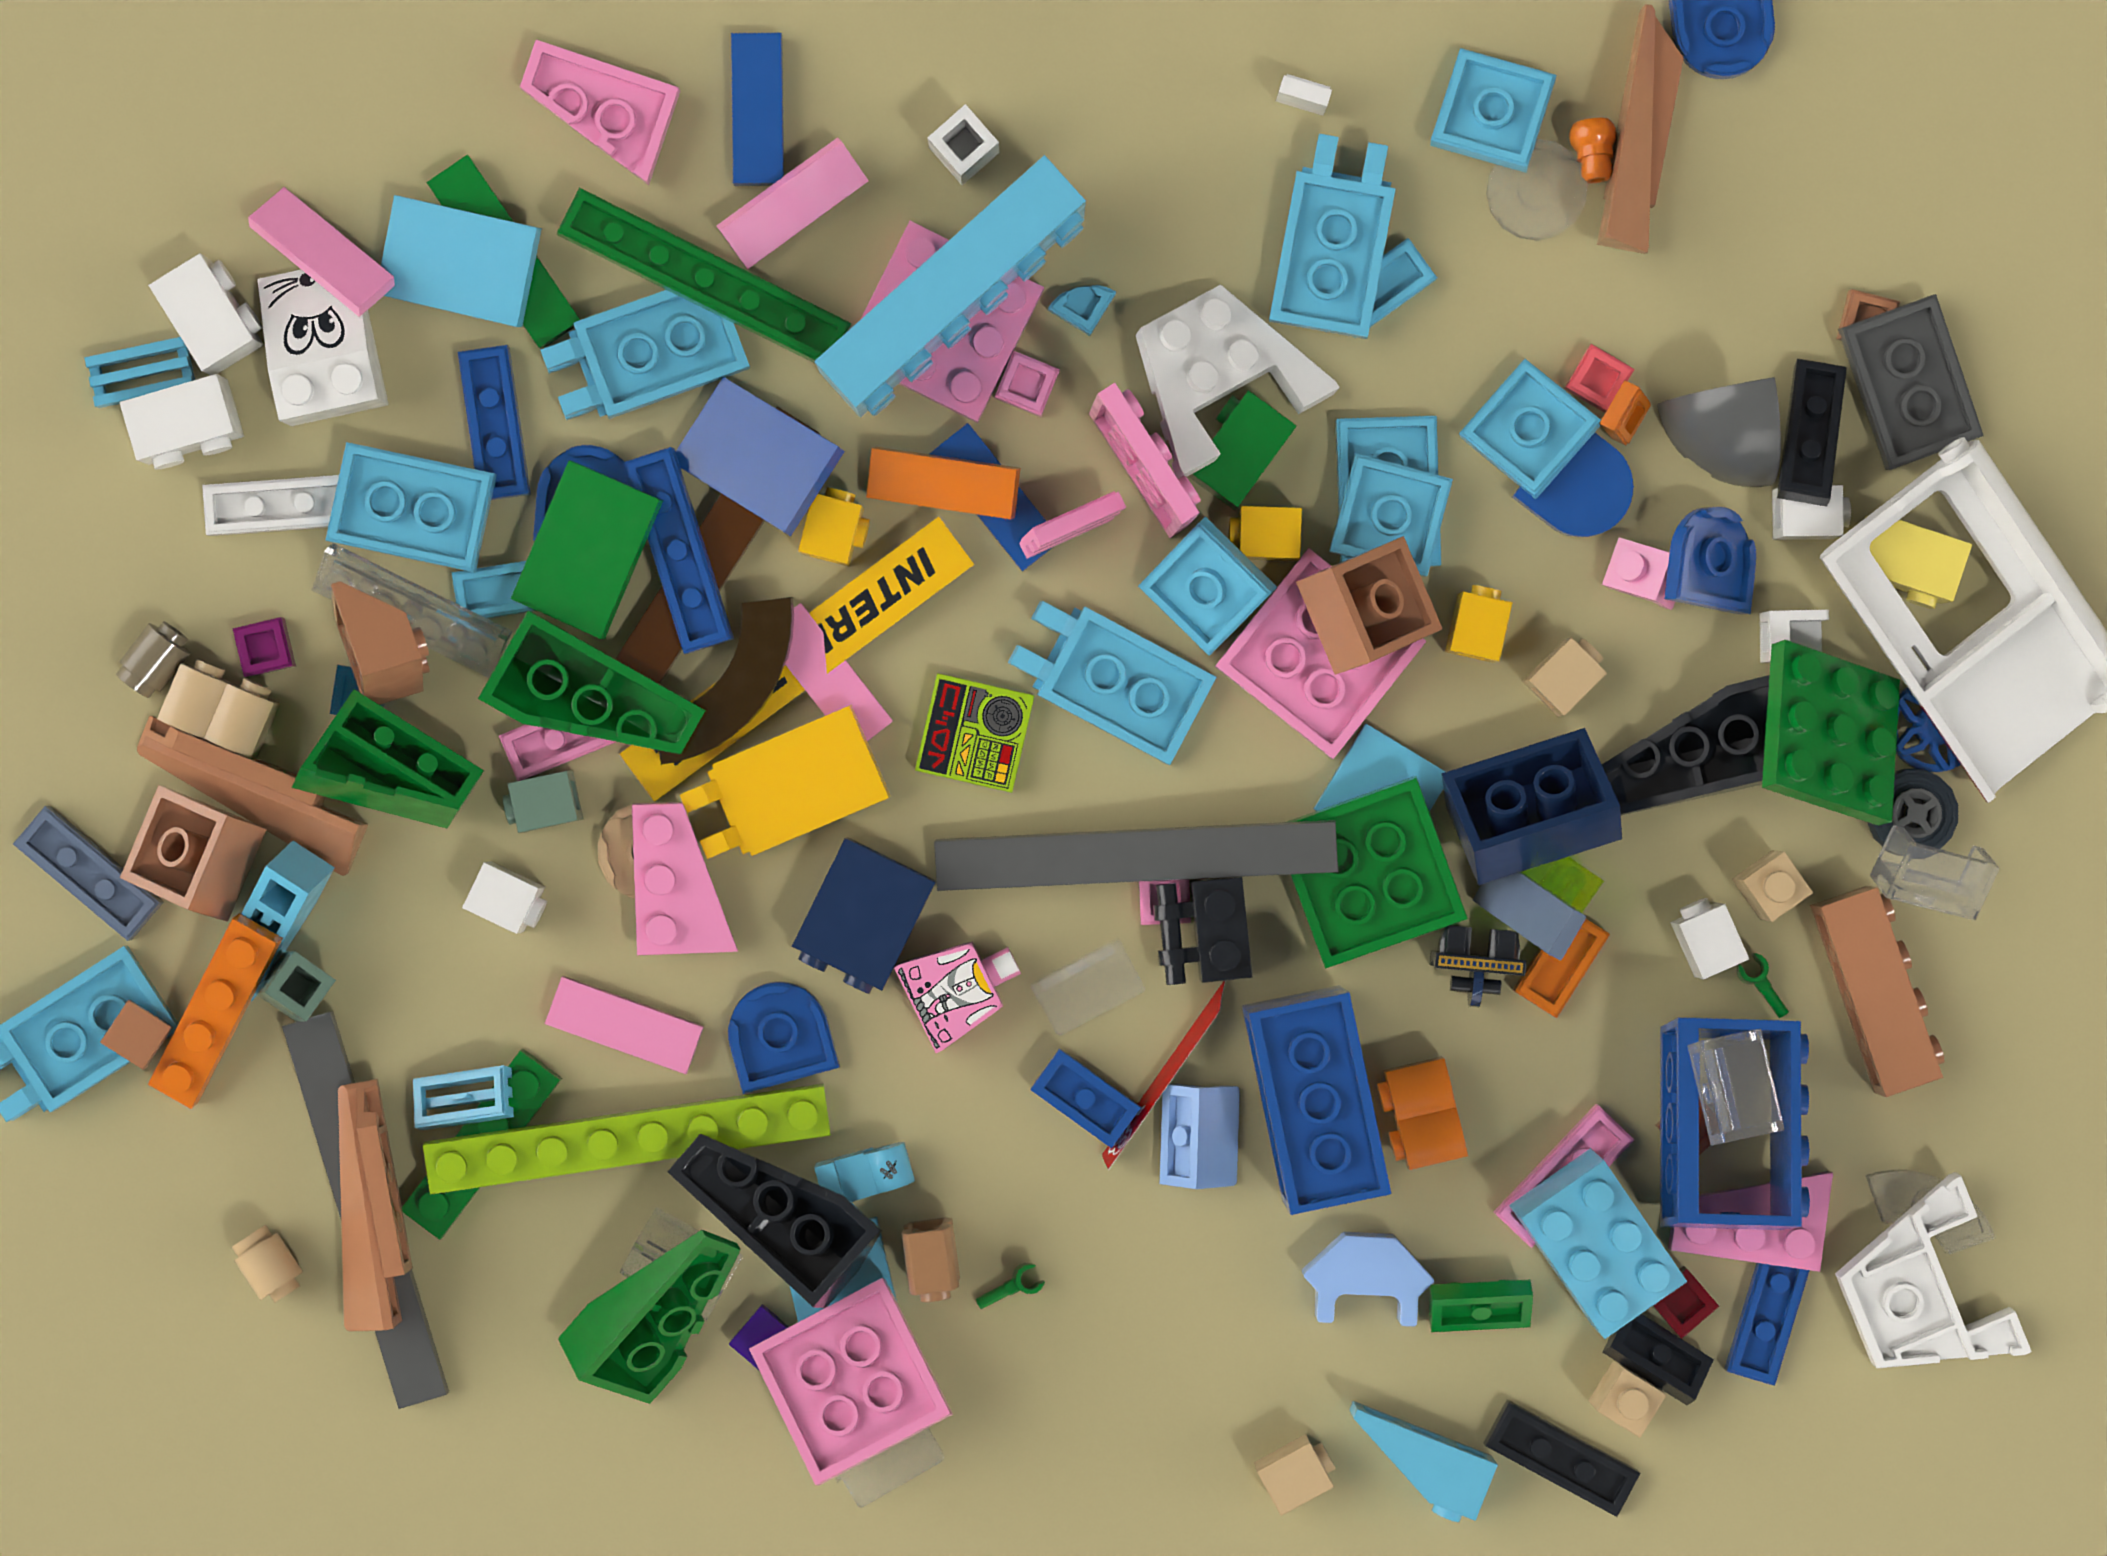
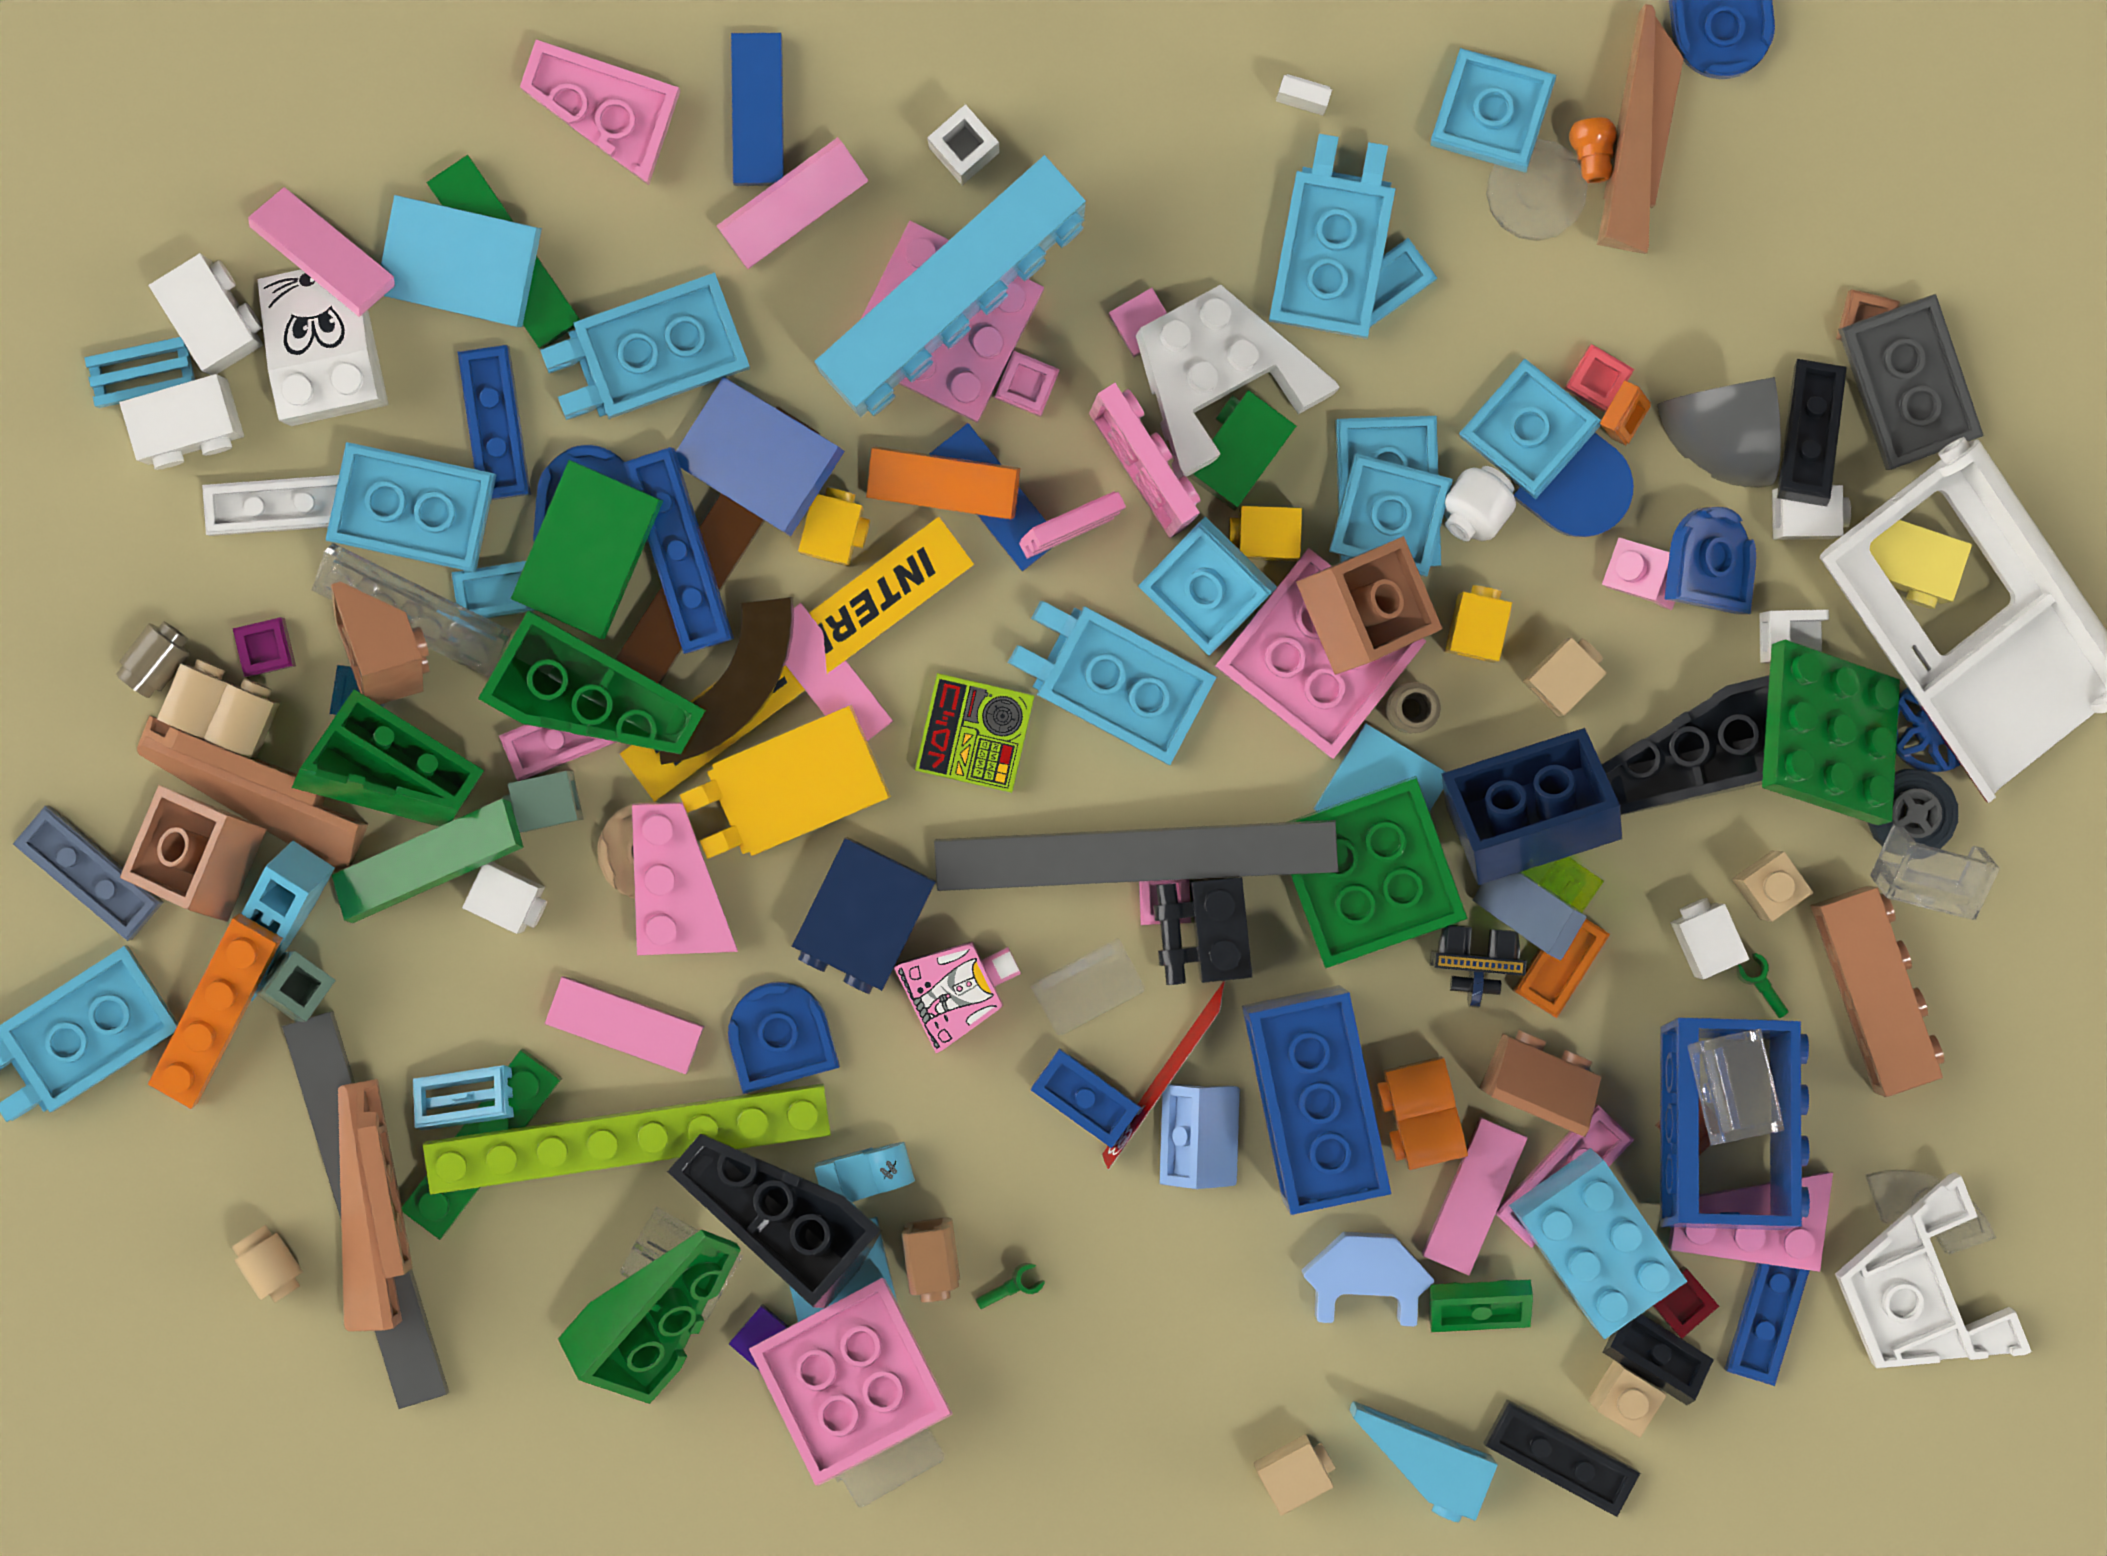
(136, 1034): nougat tile -> none
(427, 861): none -> tile
(700, 276): green tile -> none
(1083, 306): medium azure tile -> none
(1134, 315): none -> bright pink tile
(1428, 708): none -> dark tan brick
(1474, 1196): none -> bright pink tile
(1479, 504): none -> white head
(1541, 1083): none -> nougat slope

